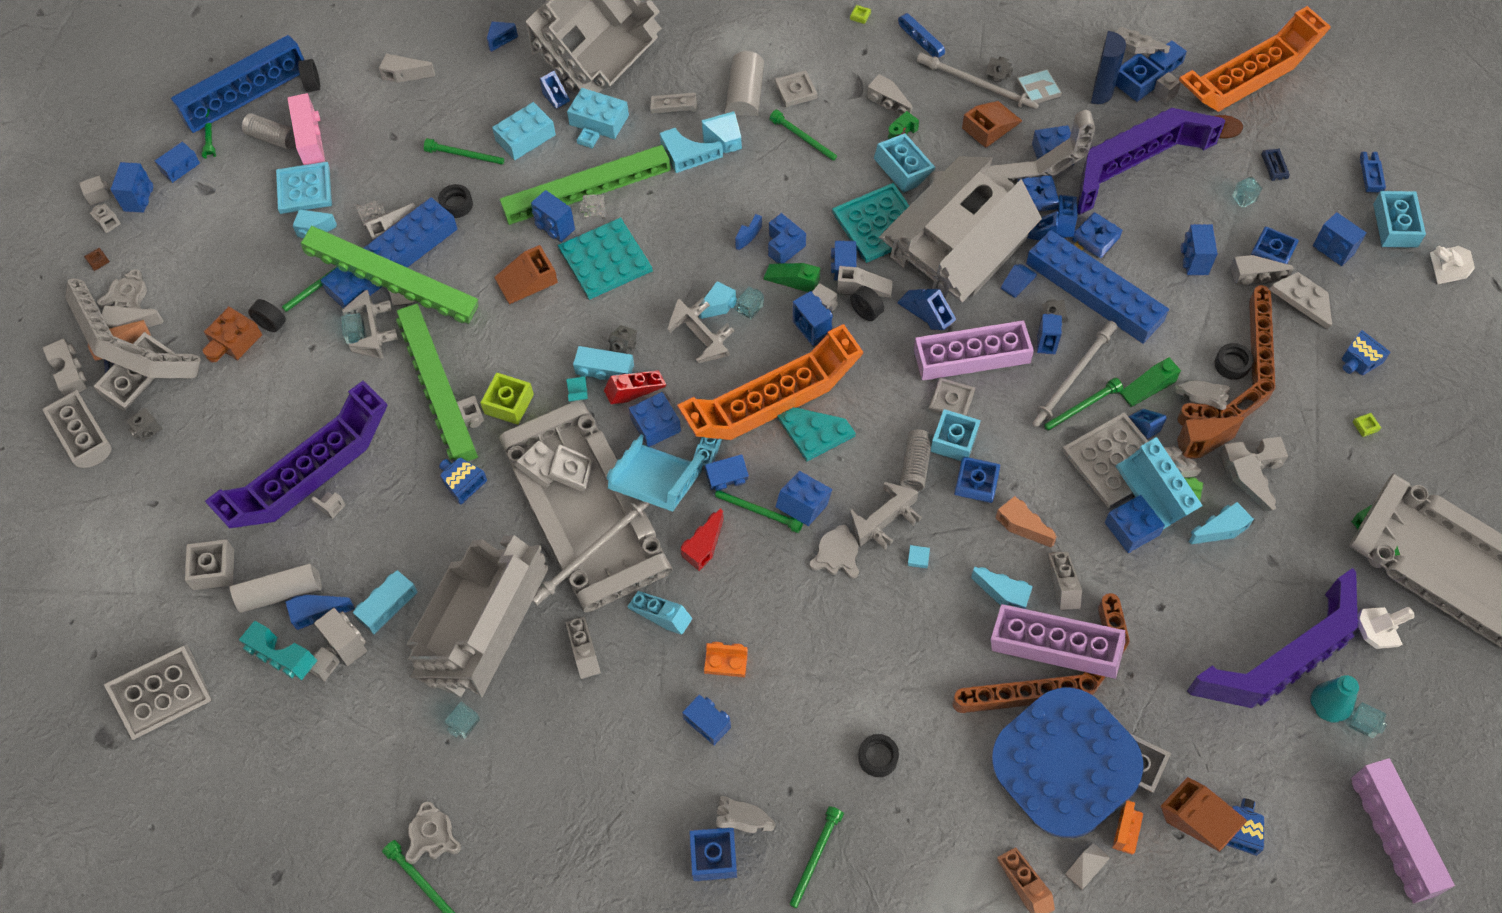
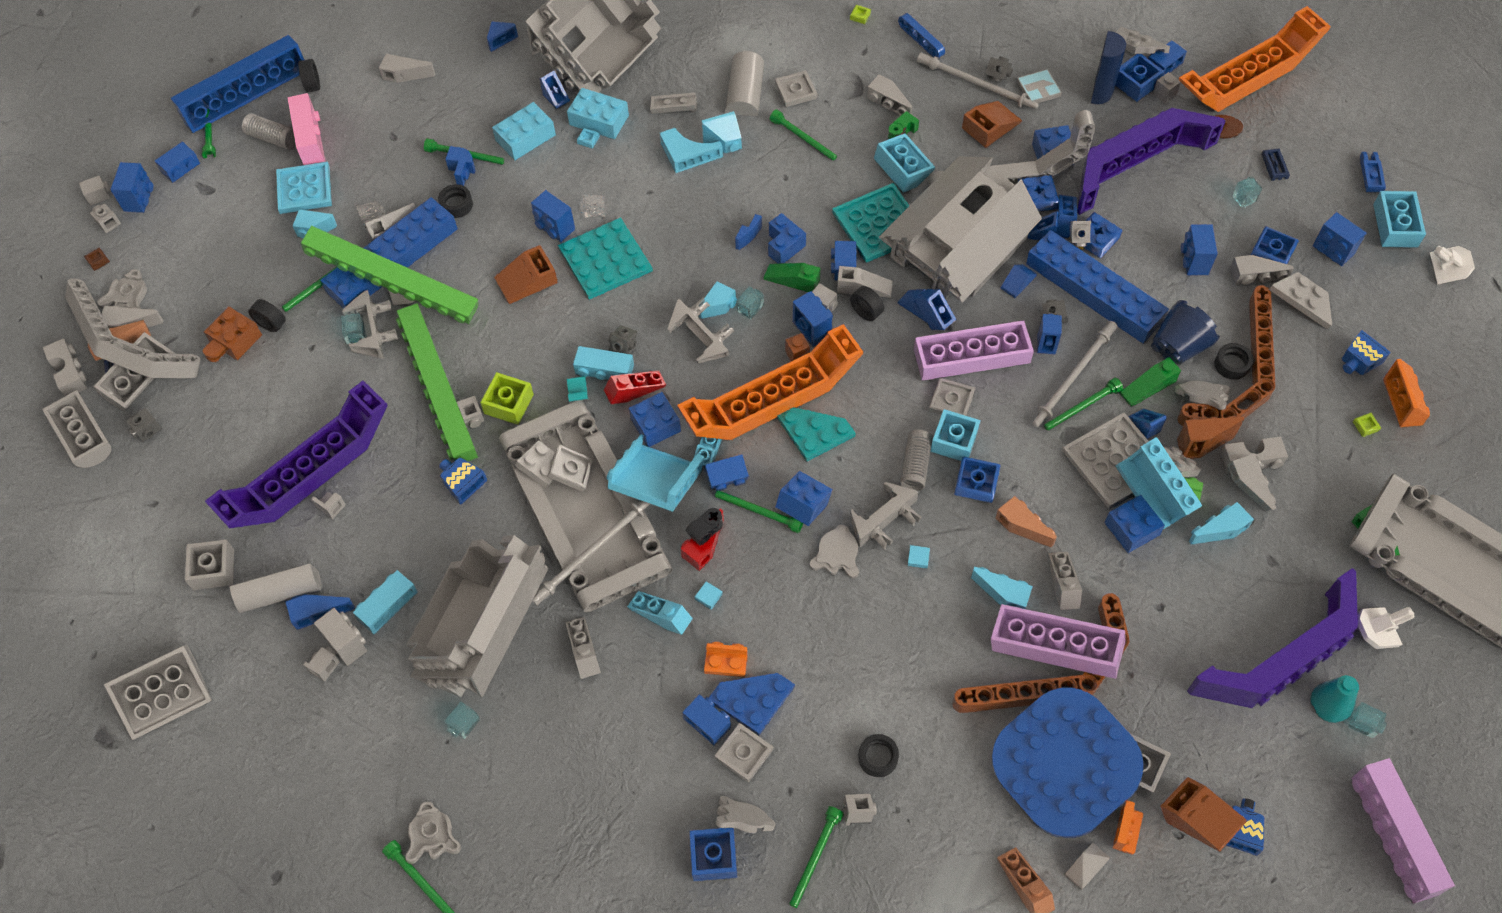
(293, 660): teal arch -> none
(461, 162): none -> blue brick
(590, 182): bright green brick -> none
(702, 528): none -> black piece
(708, 595): none -> medium azure tile
(744, 752): none -> light grey plate
(752, 699): none -> blue plate
(796, 347): none -> dark orange brick
(858, 808): none -> light grey brick
(1075, 227): none -> light grey brick
(1184, 333): none -> dark blue cone
(1406, 395): none -> orange slope

